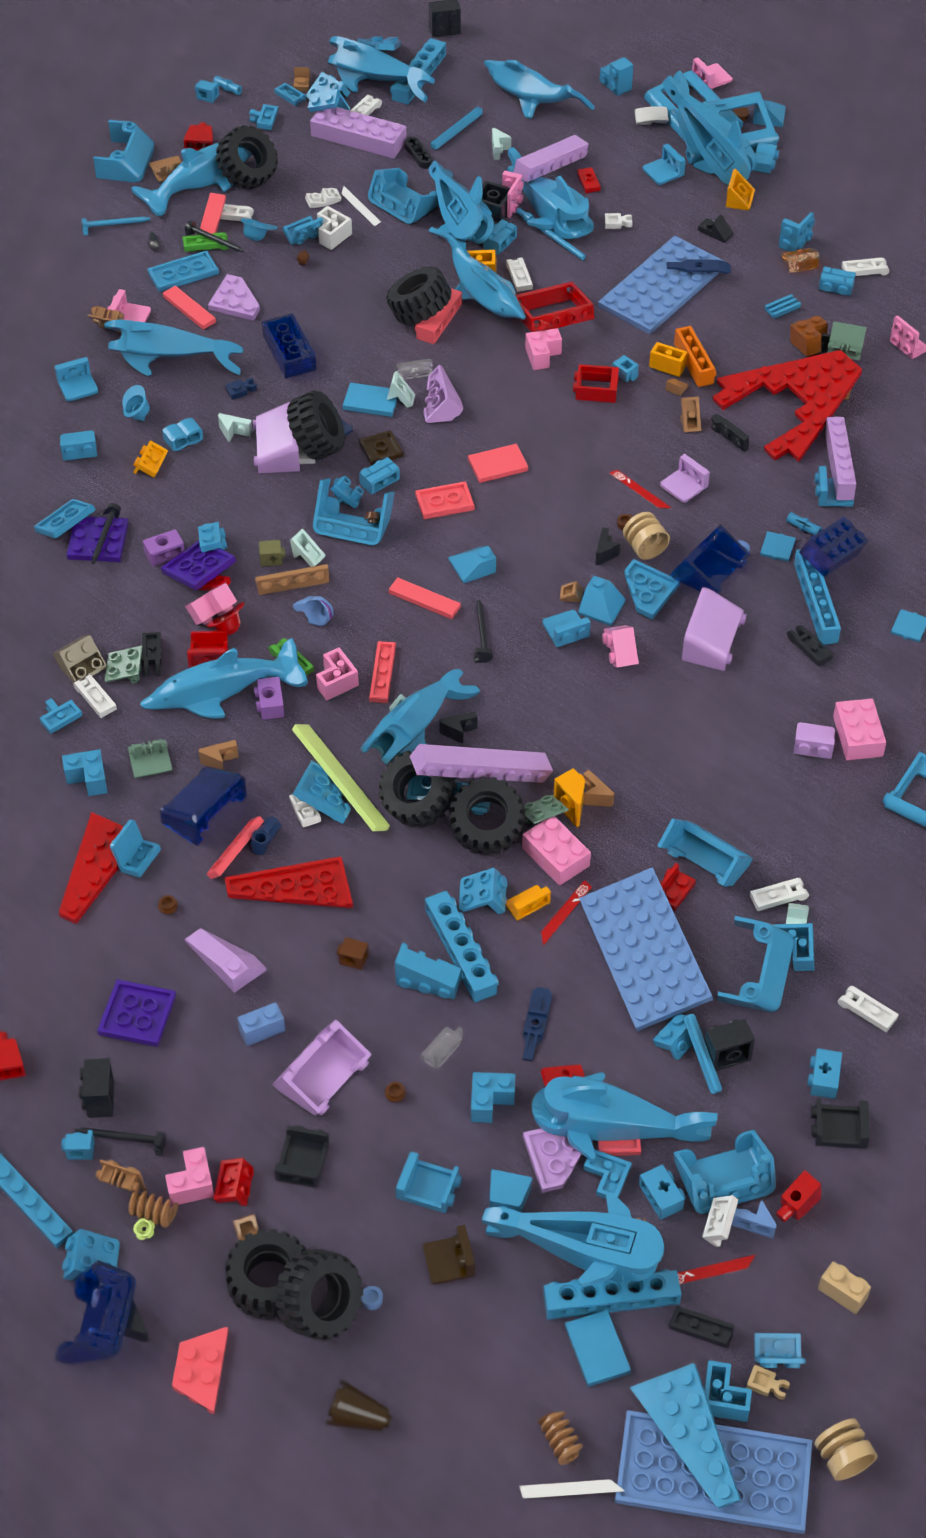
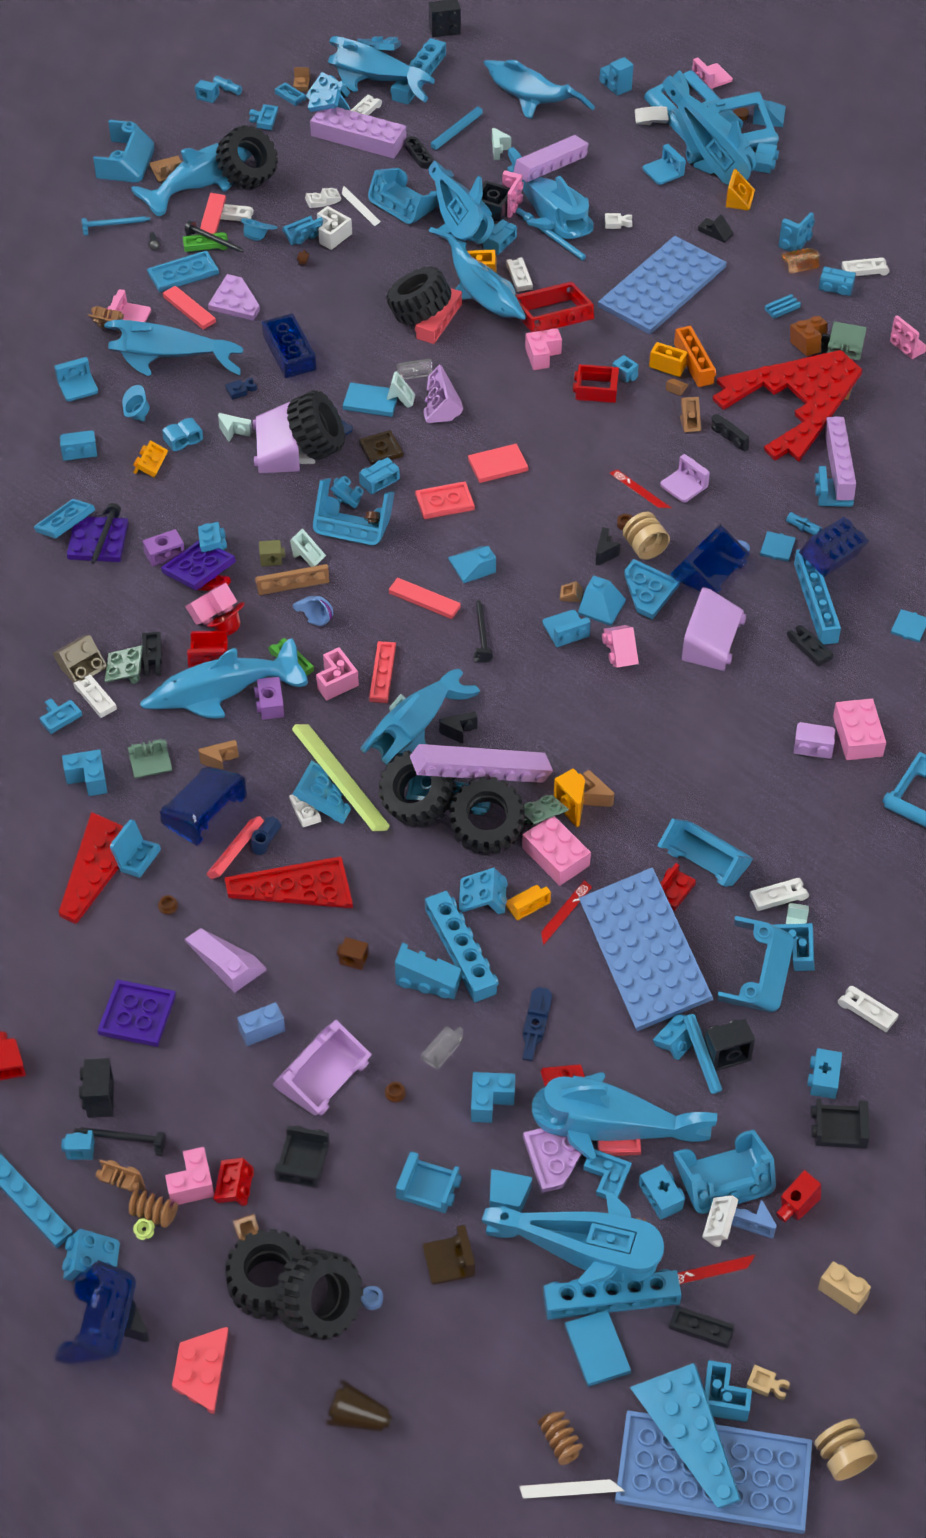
(198, 136): red torso -> none
(588, 180): red plate -> none
(700, 265): dark blue piece -> none
(778, 1348): dark azure bracket -> none

